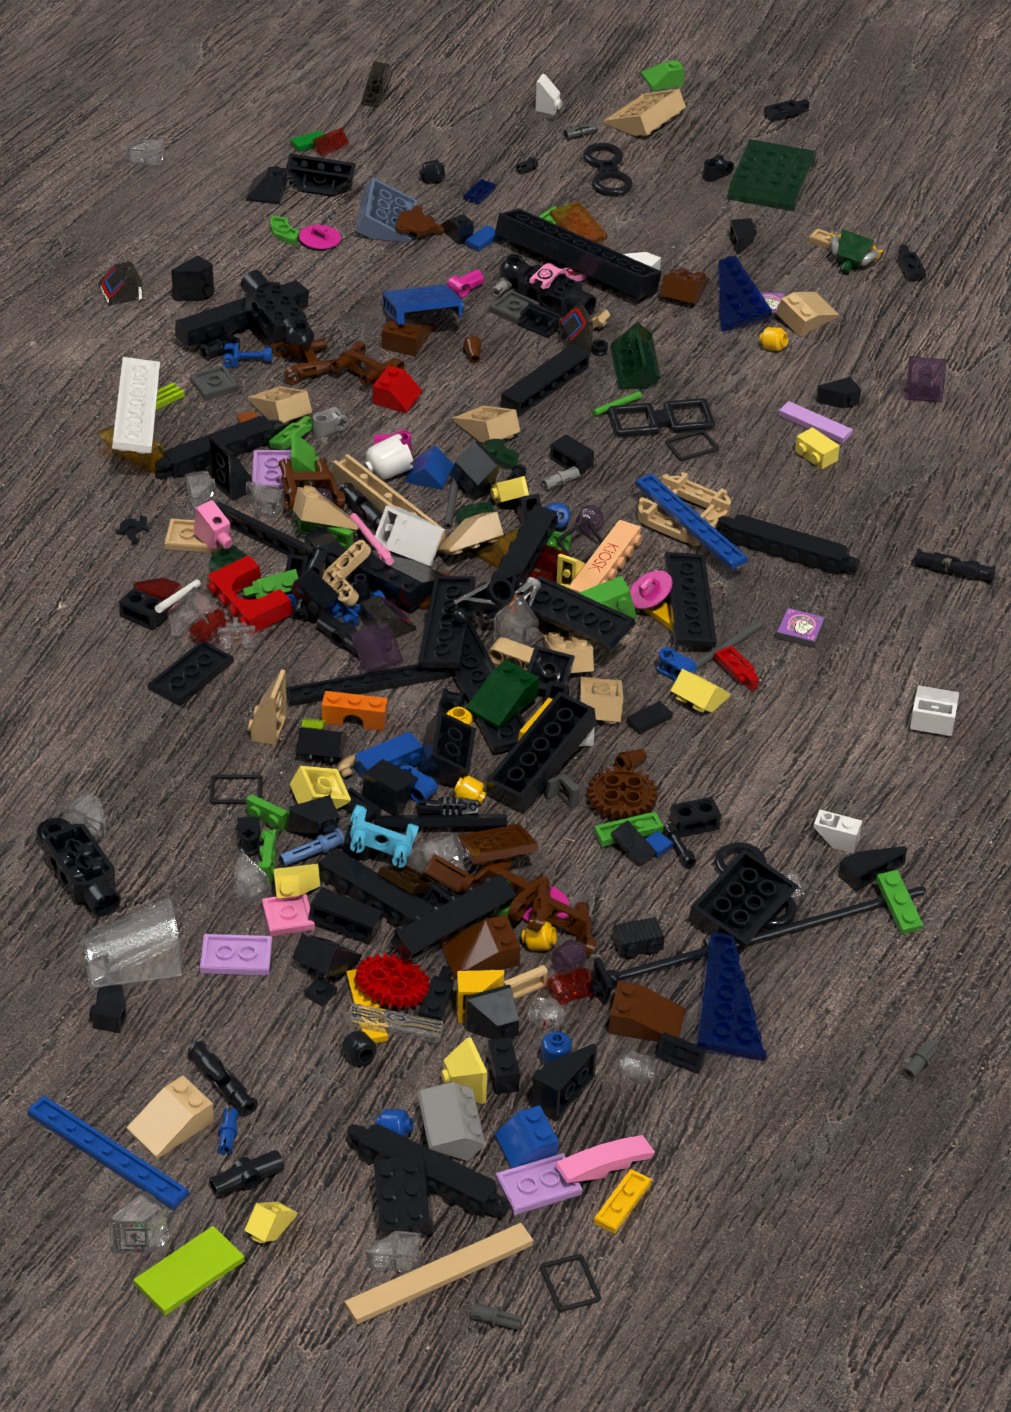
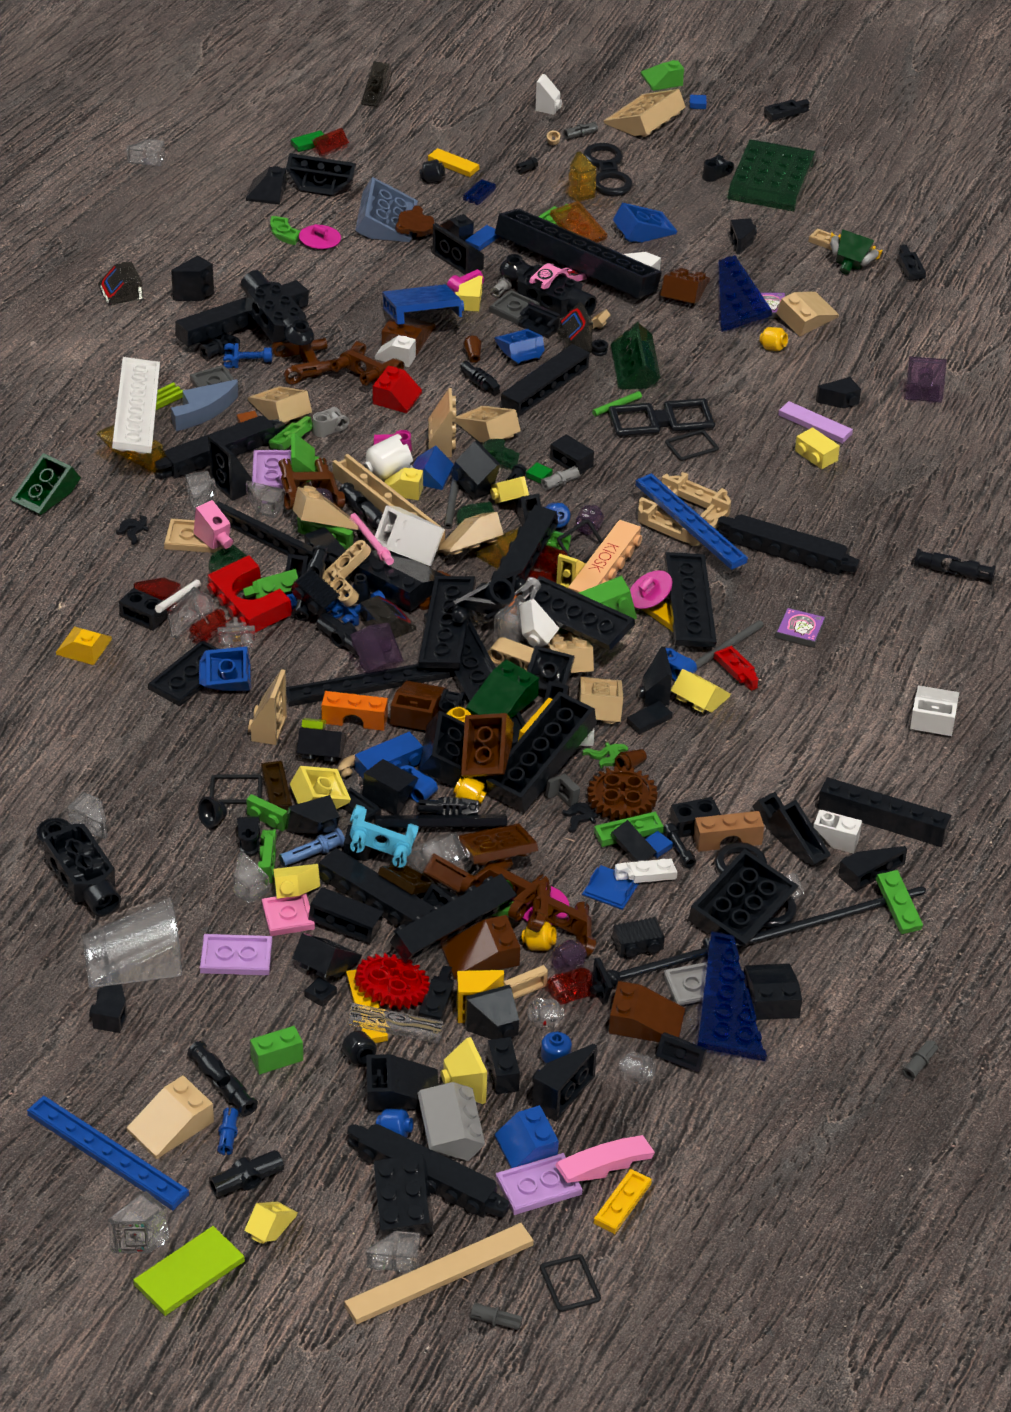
(46, 485): none -> dark green slope
(83, 645): none -> yellow slope
(203, 404): none -> sand blue slope
(211, 811): none -> black piece
(226, 669): none -> blue slope
(276, 784): none -> dark brown tile
(276, 1050): none -> bright green brick
(396, 1082): none -> black slope
(400, 348): none -> white slope
(407, 483): none -> light yellow slope
(415, 705): none -> reddish brown slope
(440, 426): none -> tan slope
(454, 162): none -> yellow tile
(456, 251): none -> black slope
(471, 293): none -> light yellow slope
(480, 378): none -> black hinge
(486, 744): none -> reddish brown slope
(521, 345): none -> blue slope
(536, 624): none -> white slope
(538, 472): none -> green tile
(553, 134): none -> tan hinge
(582, 178): none -> clear yellow slope
(585, 812): none -> black piece
(608, 890): none -> blue piece
(612, 750): none -> bright green piece
(642, 223): none -> blue slope
(646, 871): none -> white hinge
(657, 680): none -> black slope
(686, 983): none -> light grey tile
(698, 102): none -> blue tile
(711, 830): none -> medium nougat arch
(774, 991): none -> black slope
(792, 828): none -> black slope
(885, 812): none -> black brick

